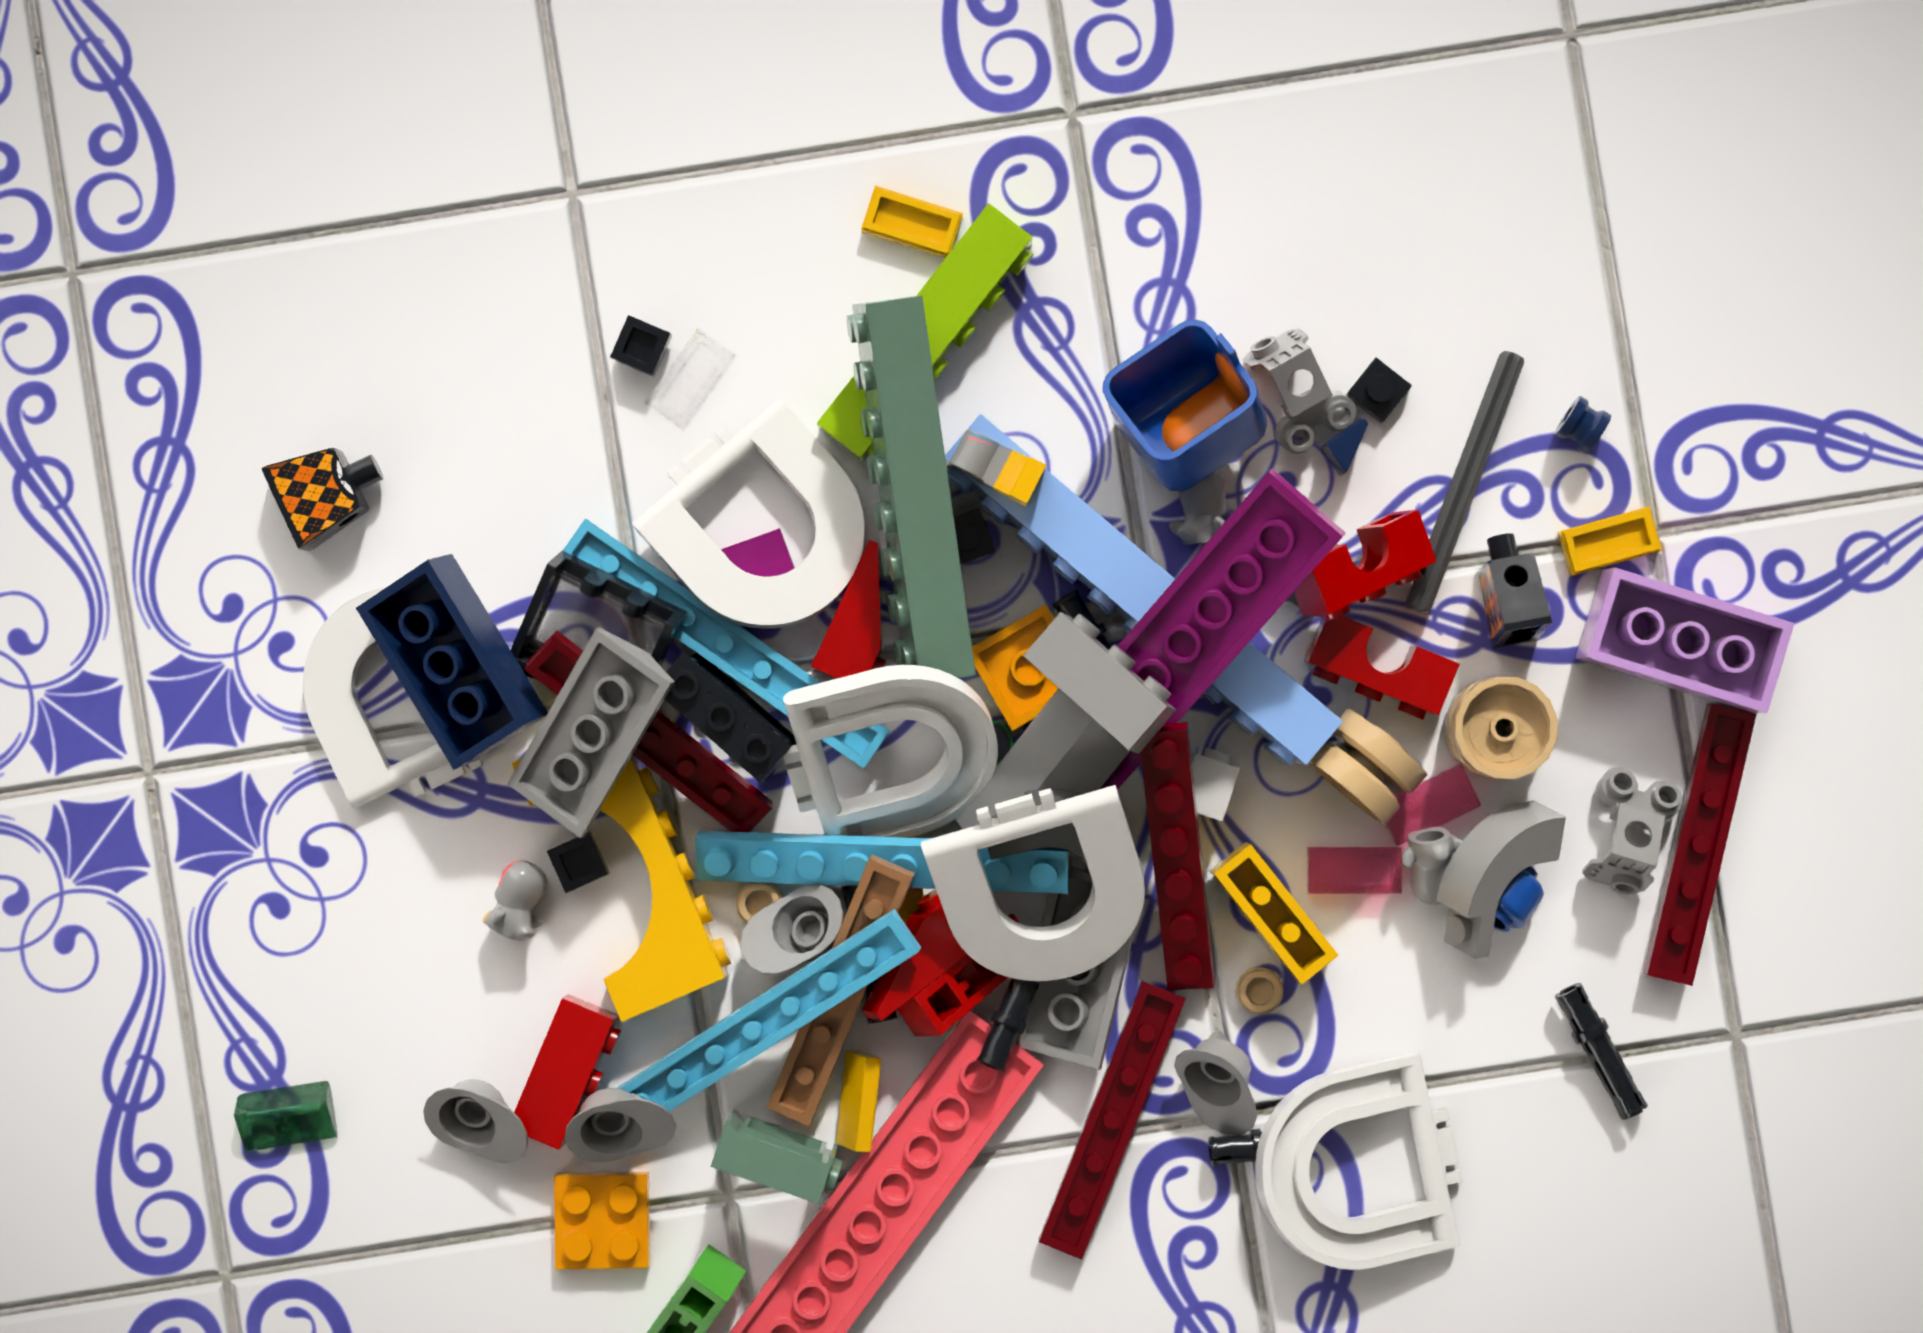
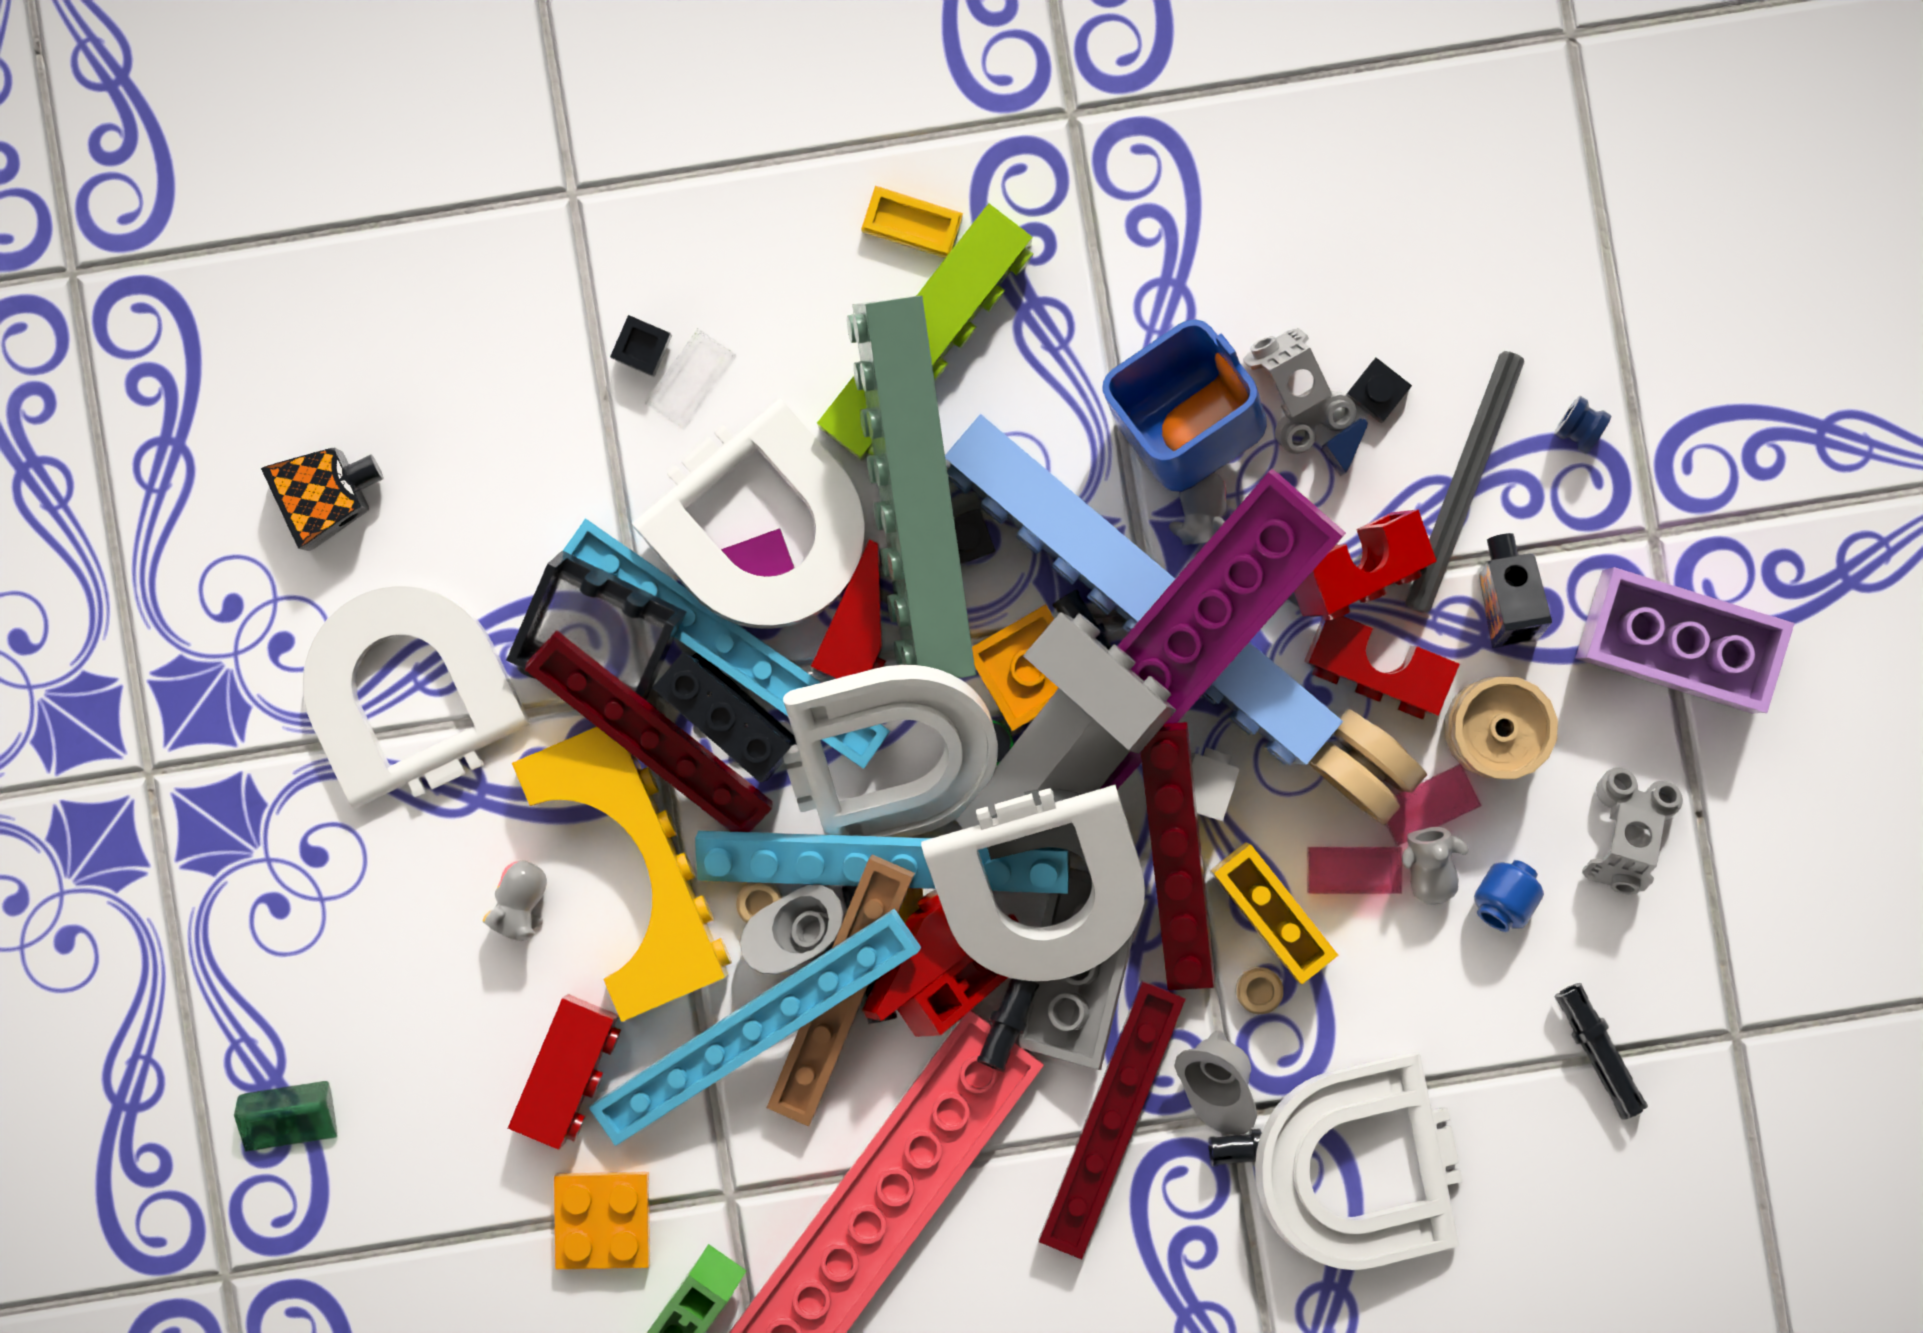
(452, 660): dark blue brick -> none
(476, 1120): light grey piece -> none
(578, 862): black plate -> none
(591, 731): light grey slope -> none
(618, 1125): light grey piece -> none
(777, 1157): sand green window -> none
(858, 1101): yellow tile -> none
(997, 467): leg -> none
(1486, 865): light grey arch -> none
(1609, 541): yellow tile -> none
(1699, 844): dark red plate -> none

